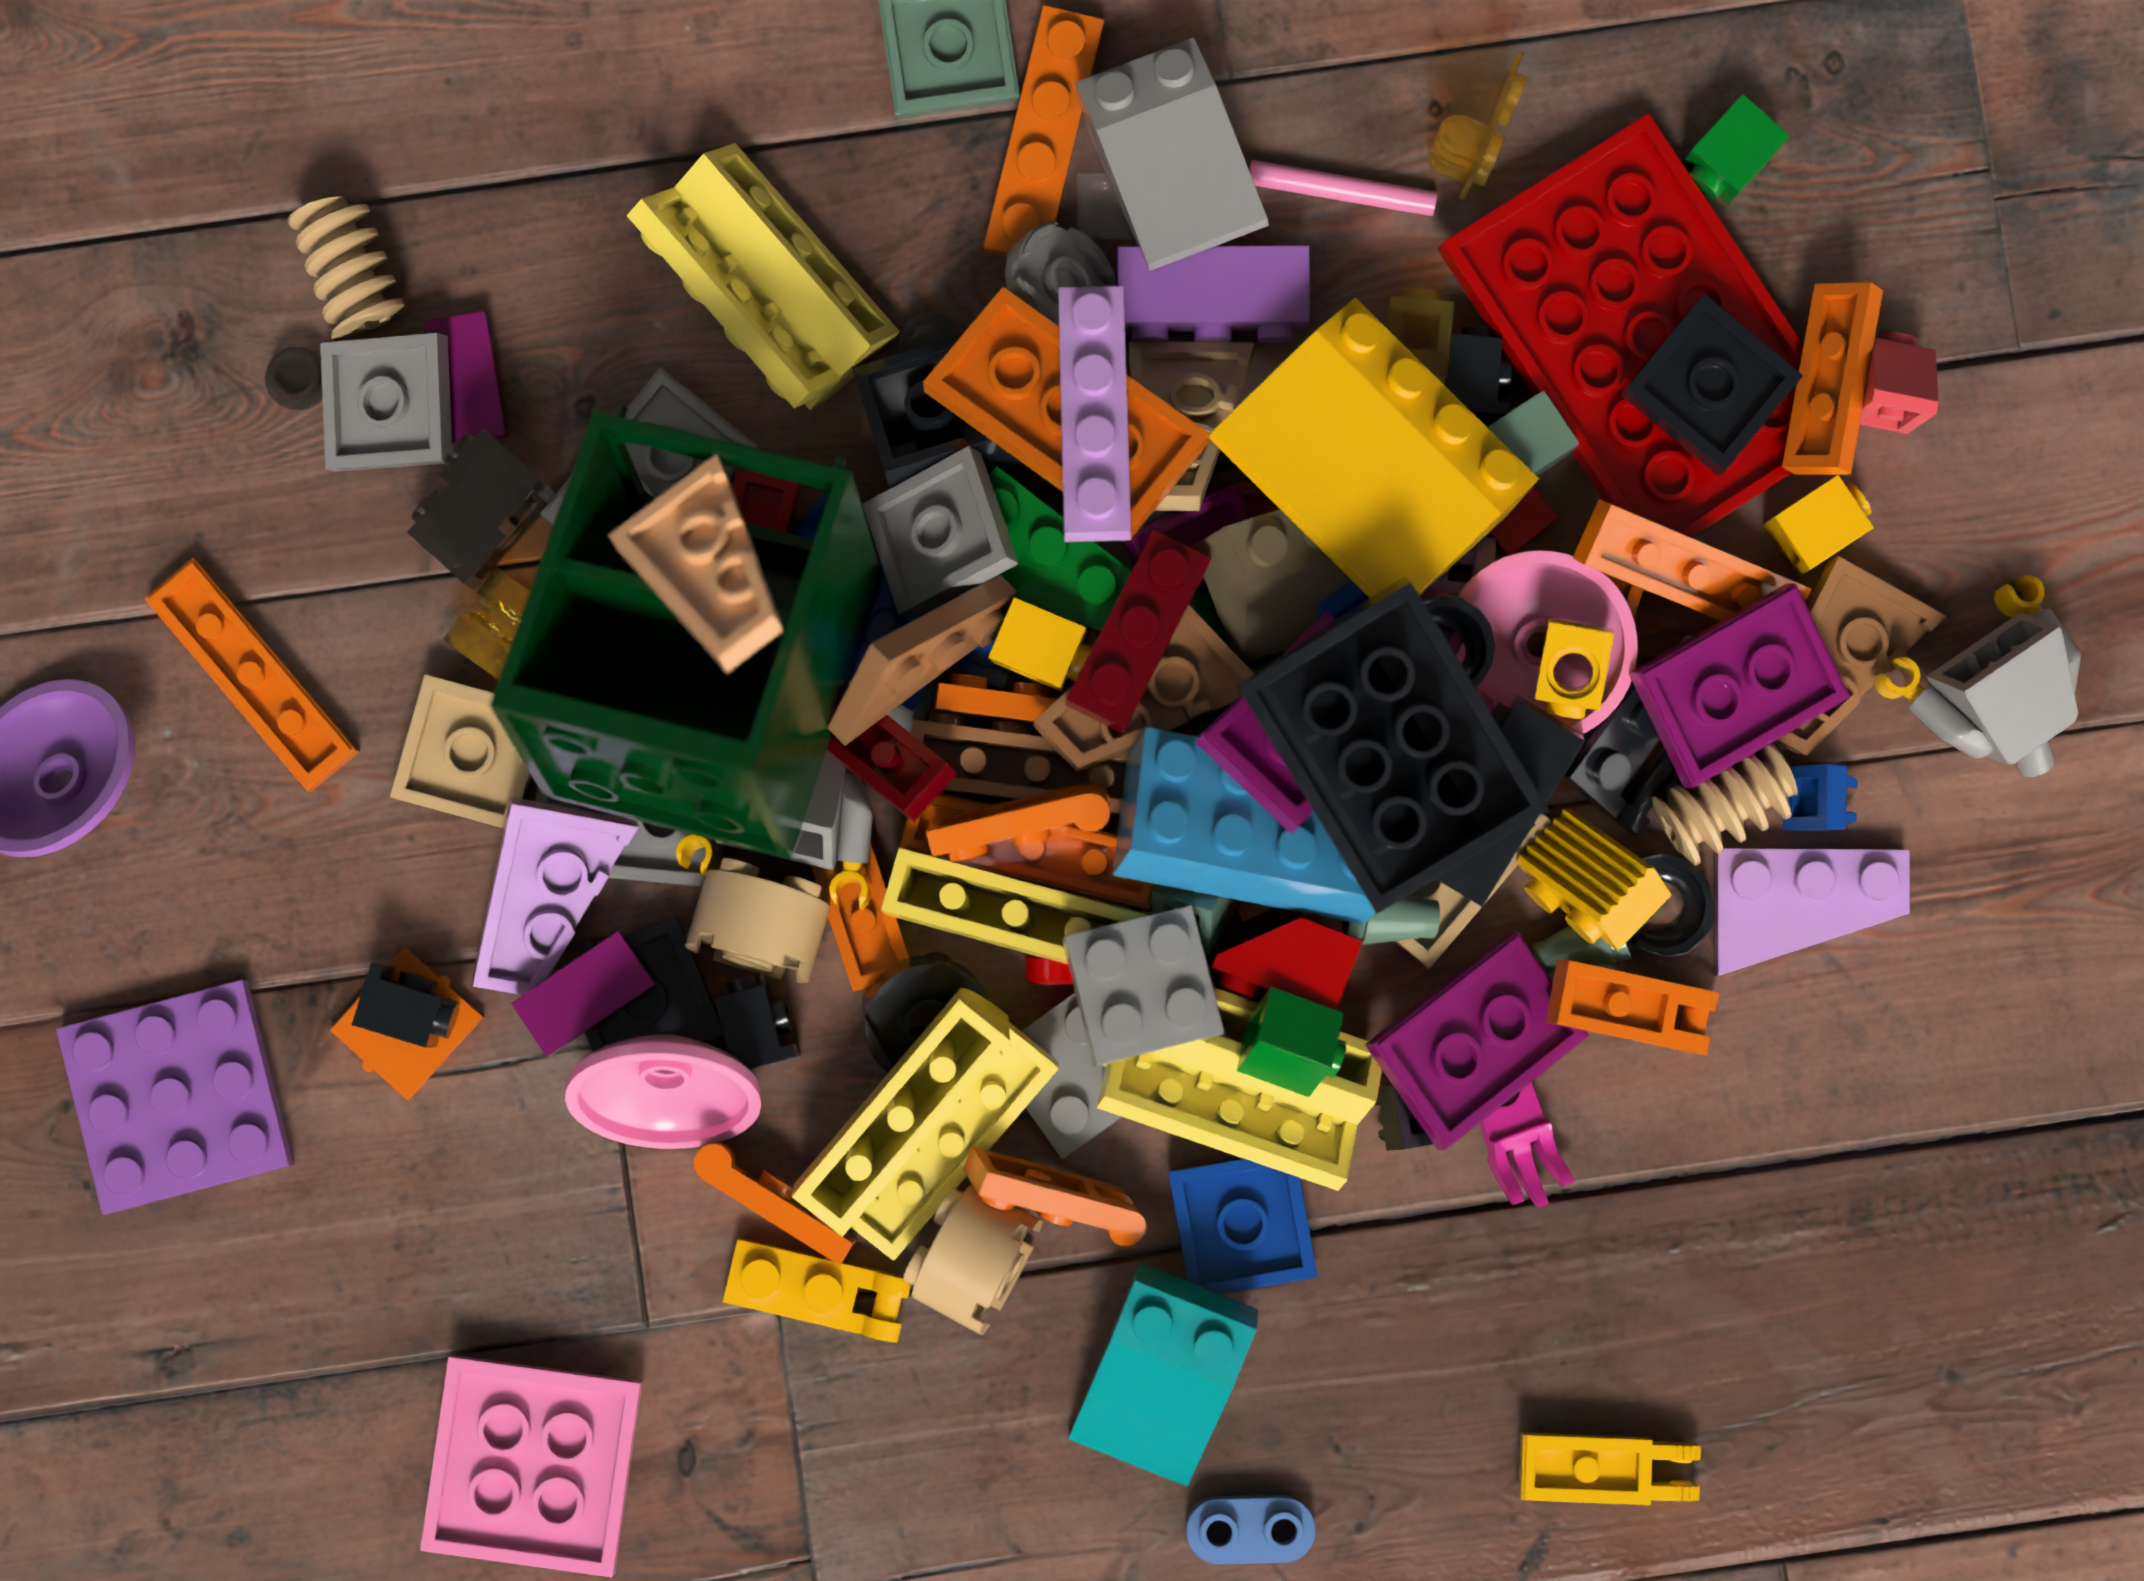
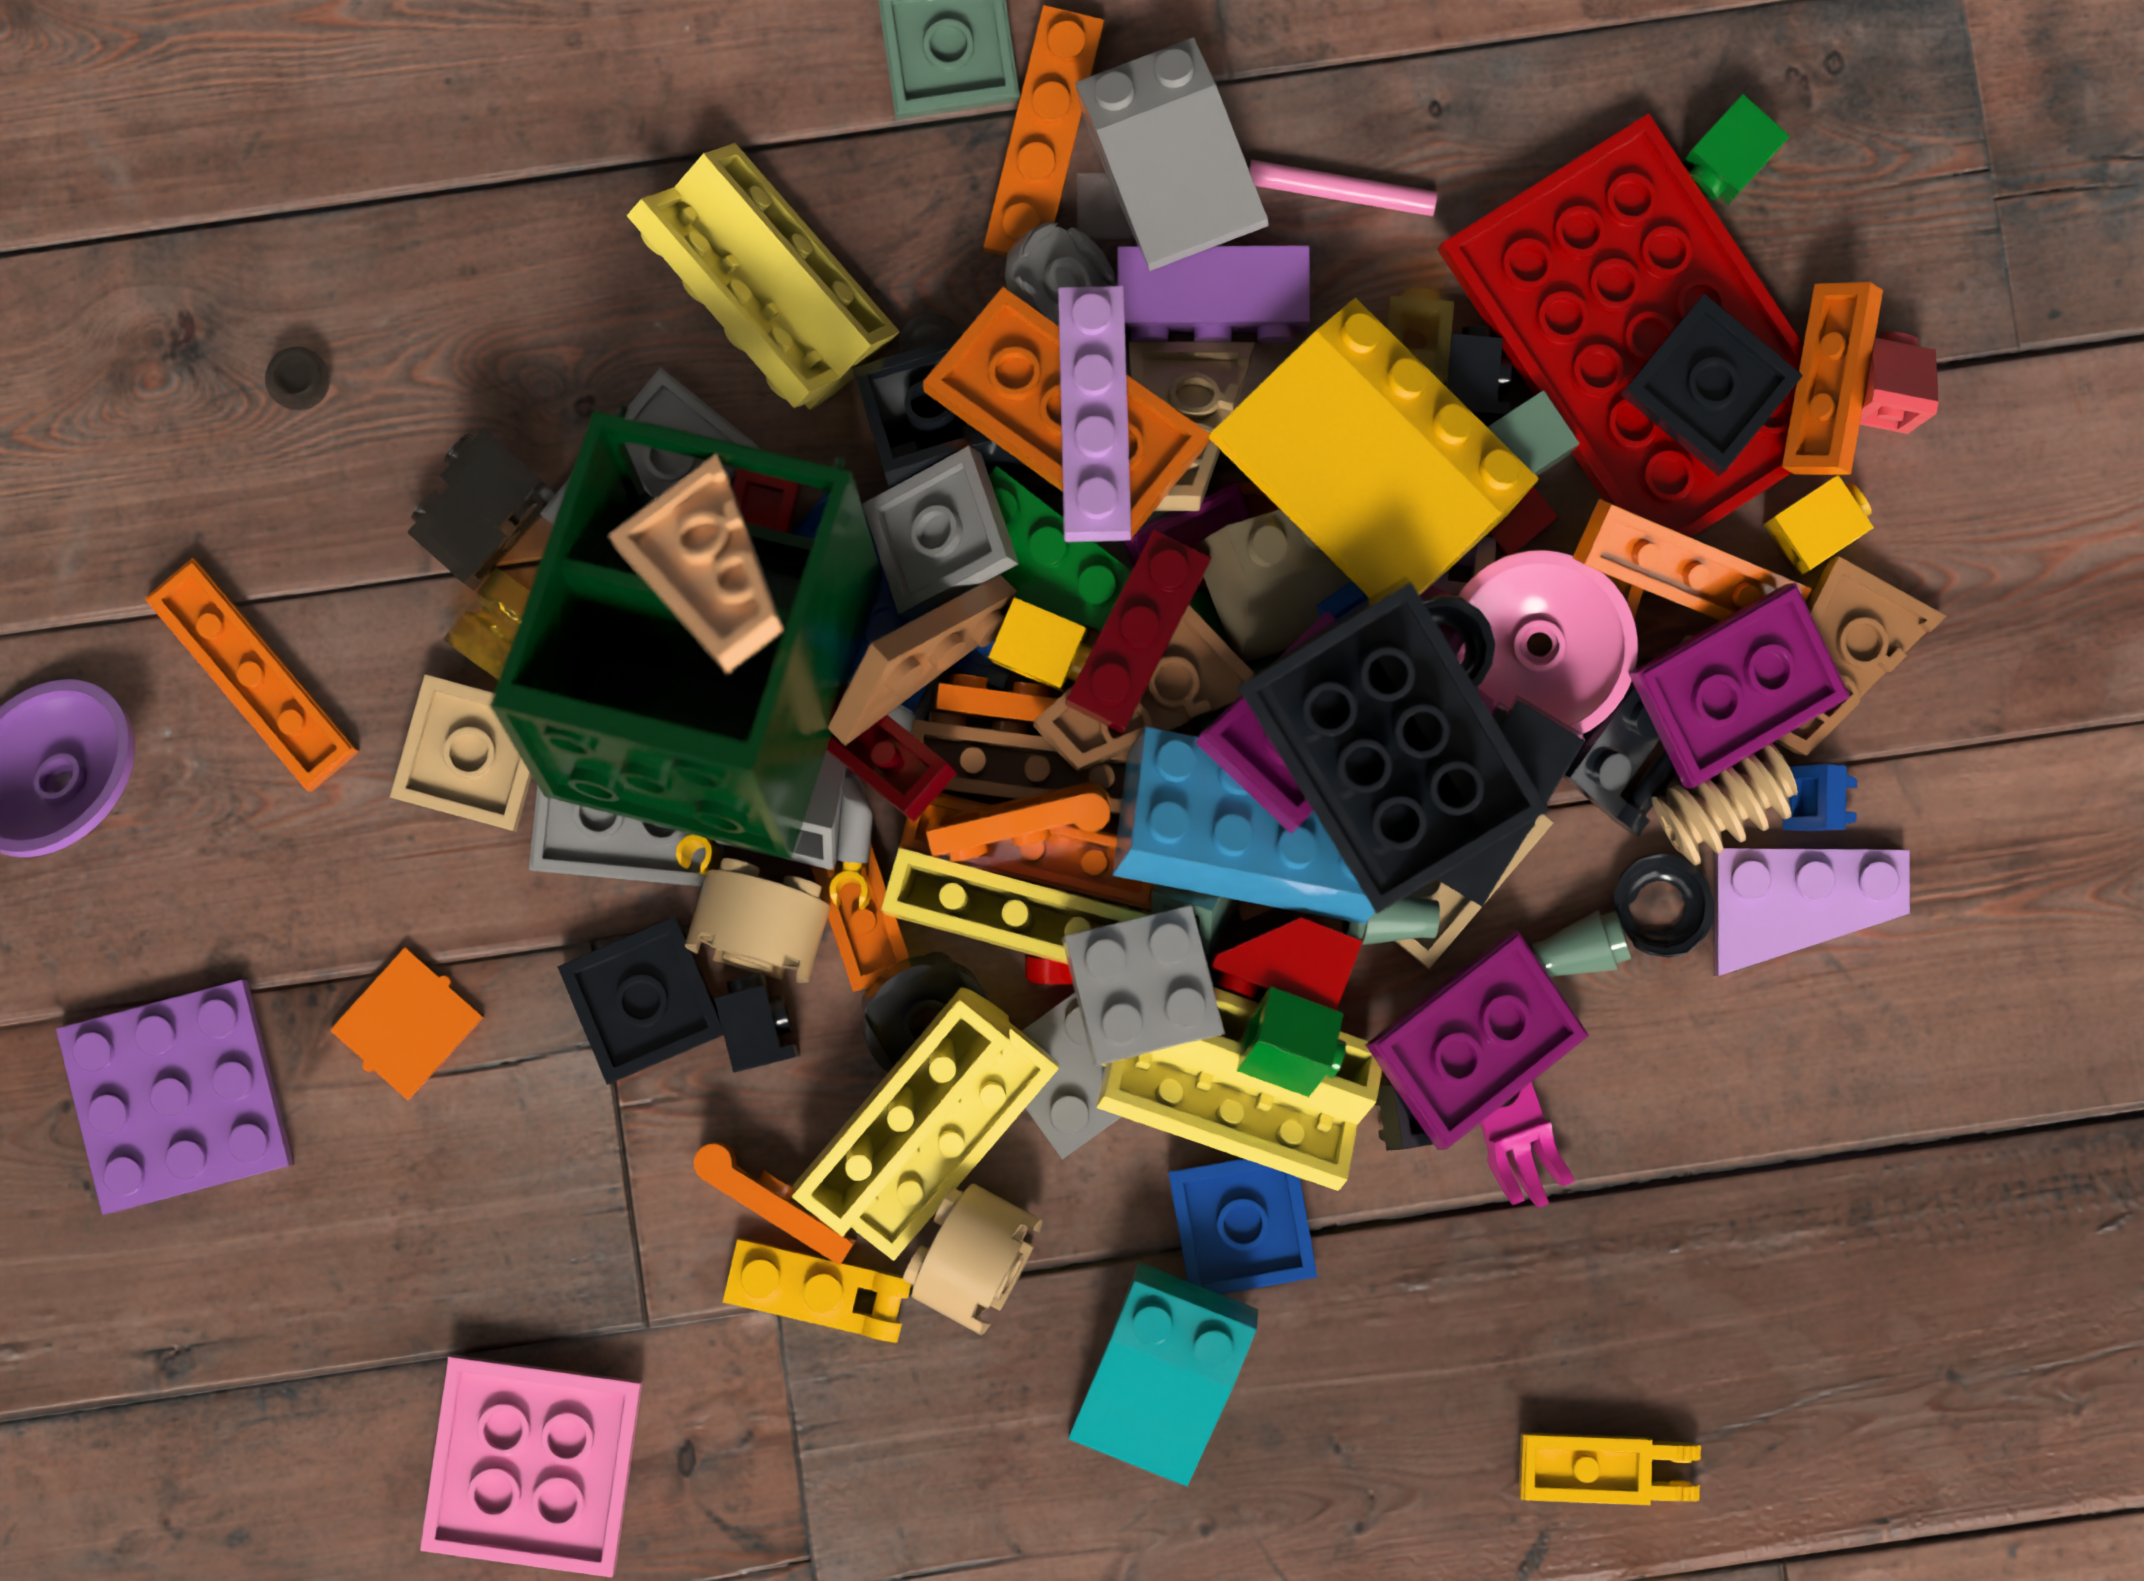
(344, 266): tan piece -> none
(386, 402): light grey plate -> none
(405, 1008): black brick -> none
(472, 375): magenta tile -> none
(541, 886): lavender wing -> none
(583, 993): magenta tile -> none
(663, 1093): bright pink dish -> none
(1054, 1194): orange plate -> none
(1251, 1526): medium blue plate -> none
(1469, 148): clear yellow hinge -> none
(1572, 637): yellow brick -> none
(1592, 880): yellow brick -> none
(1630, 1006): orange plate -> none
(2004, 690): light grey torso -> none

